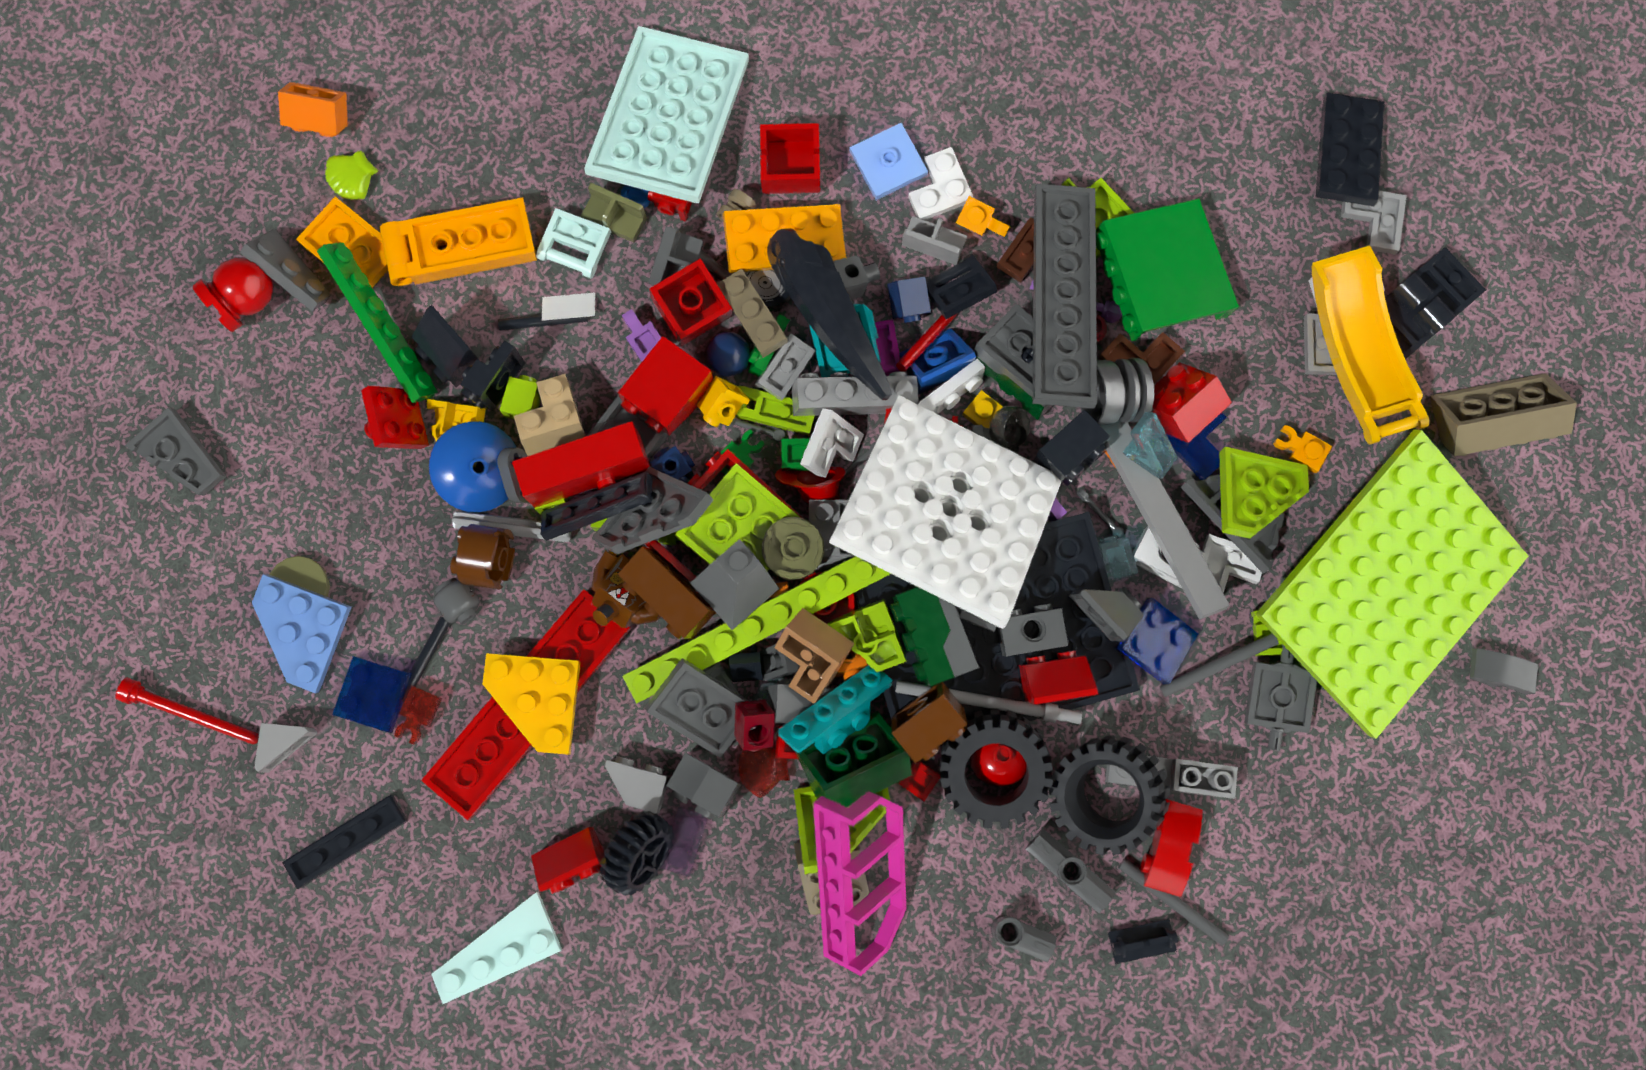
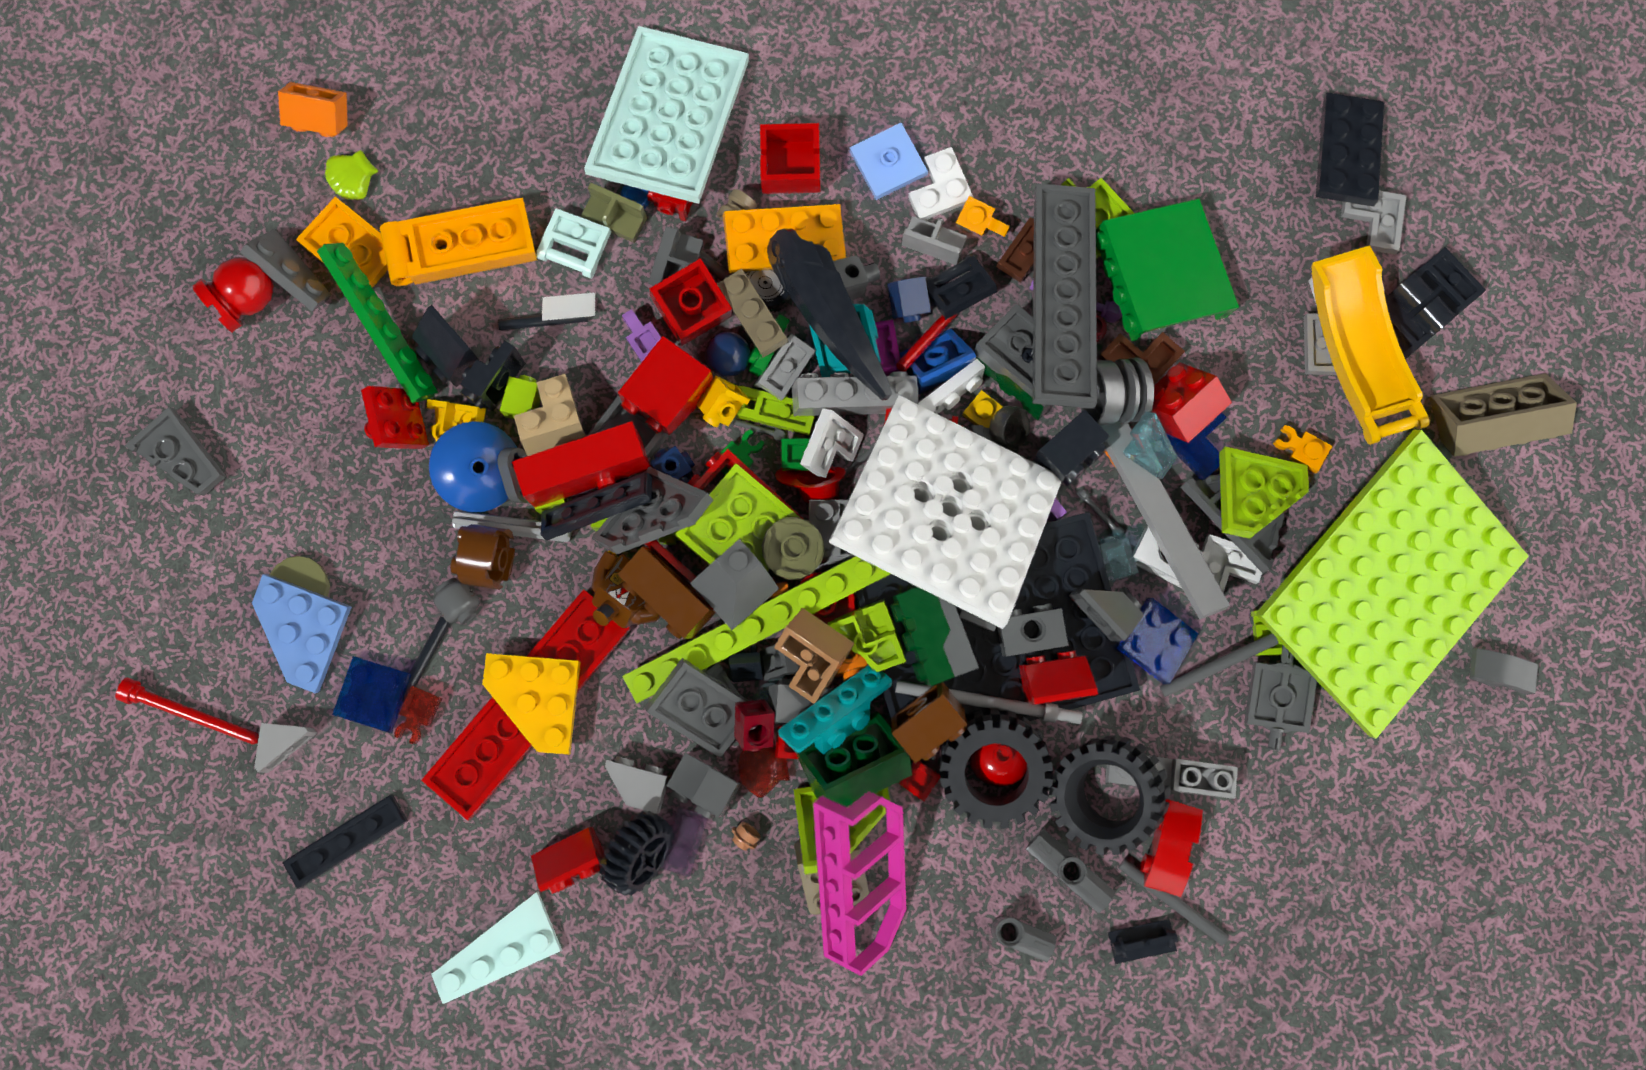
(745, 836): none -> nougat plate

